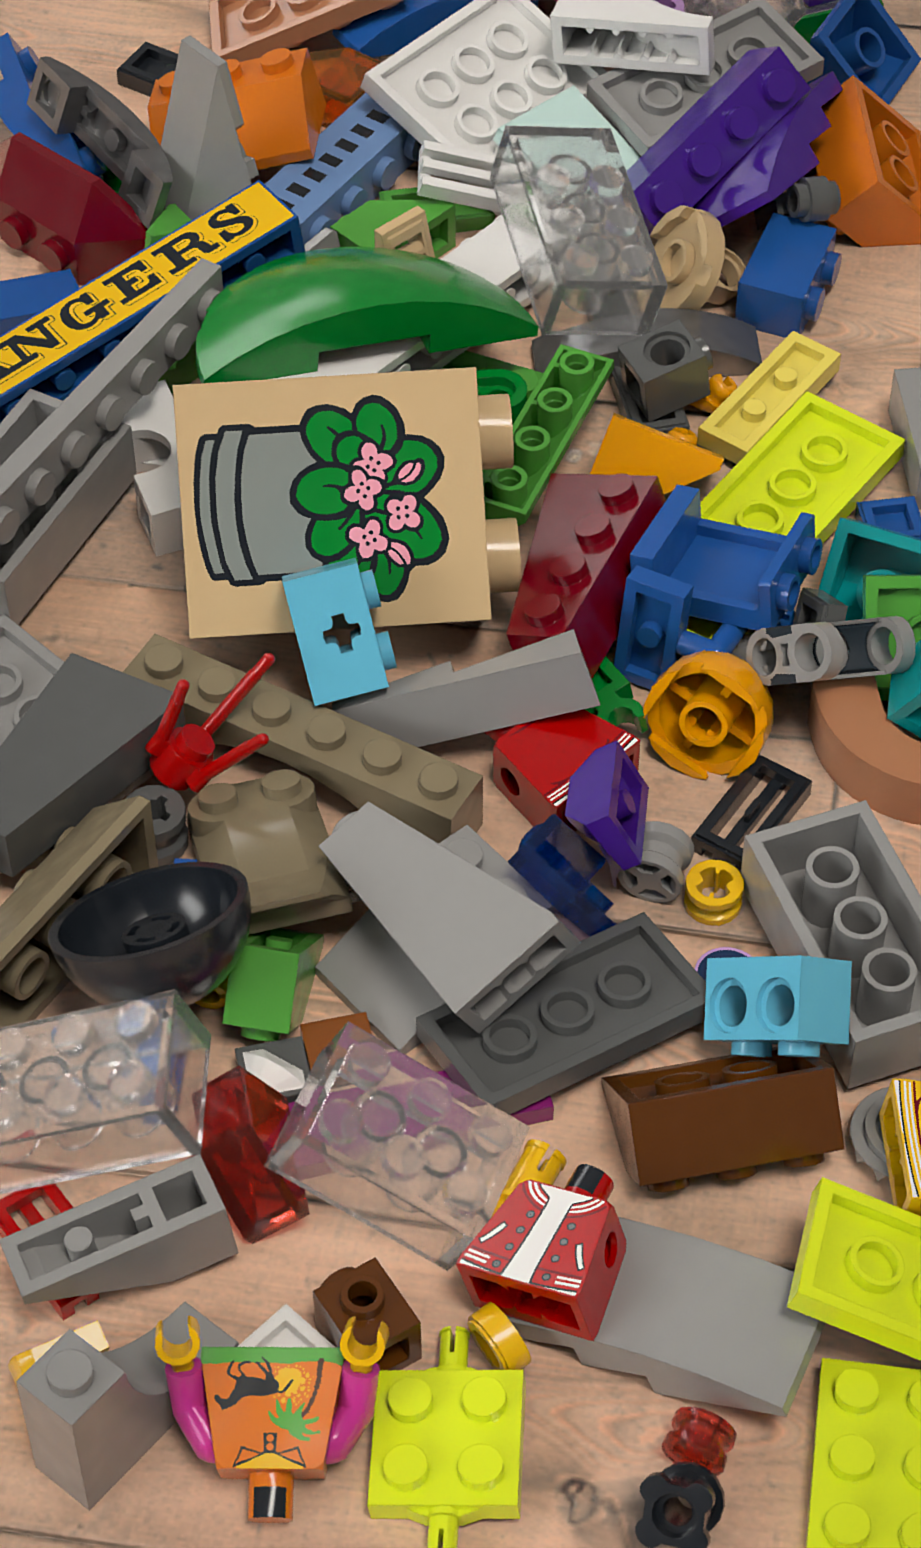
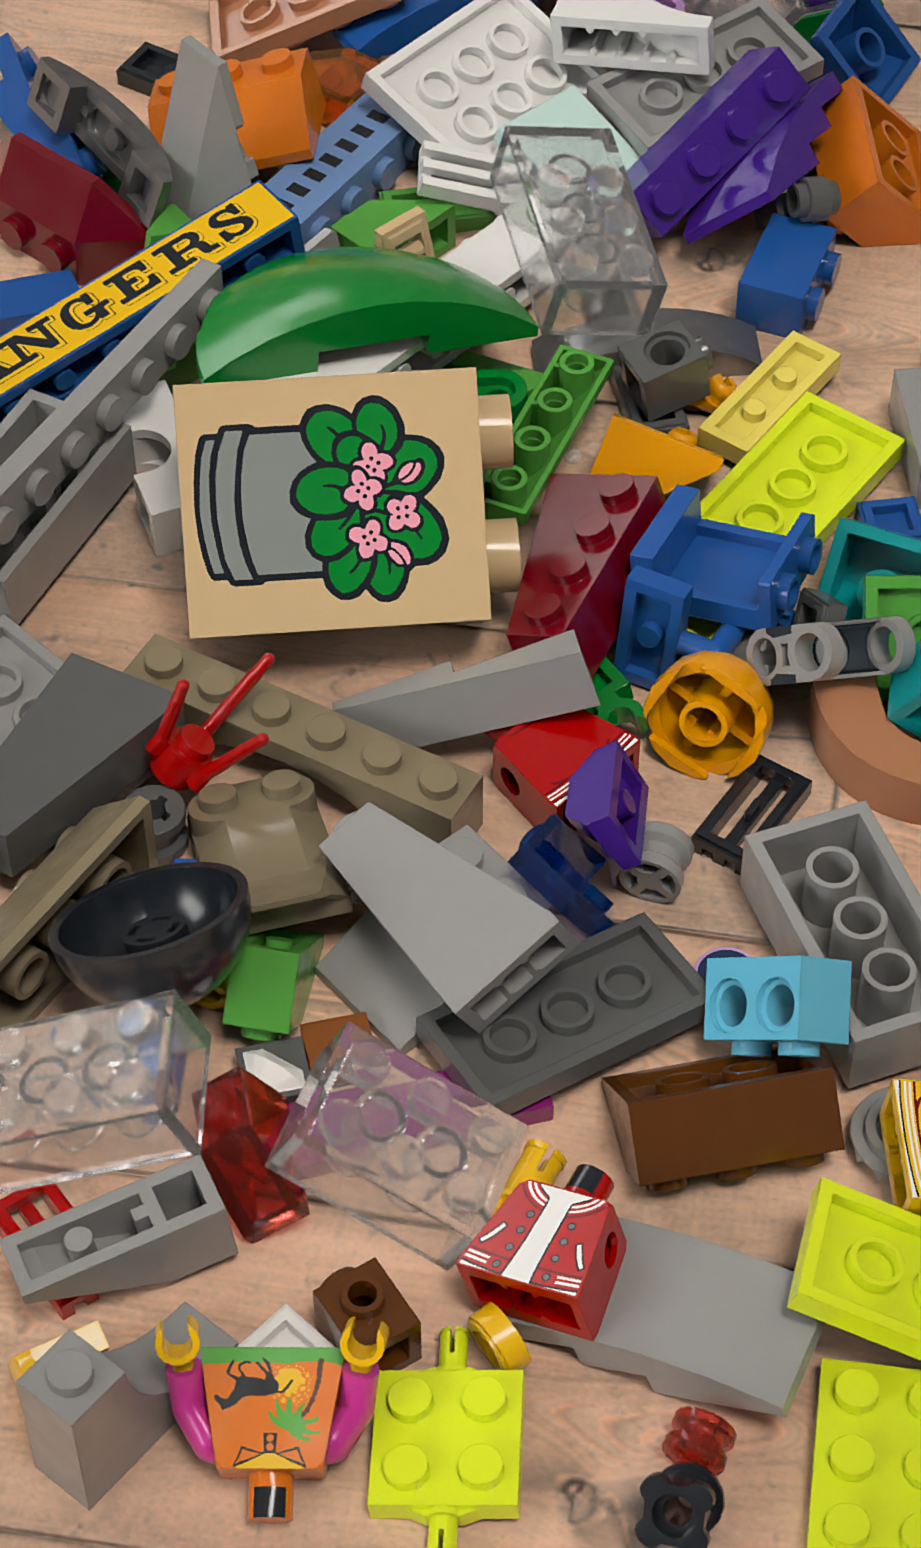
(333, 669): medium azure brick -> none
(693, 258): tan tile -> none
(710, 909): yellow bush -> none

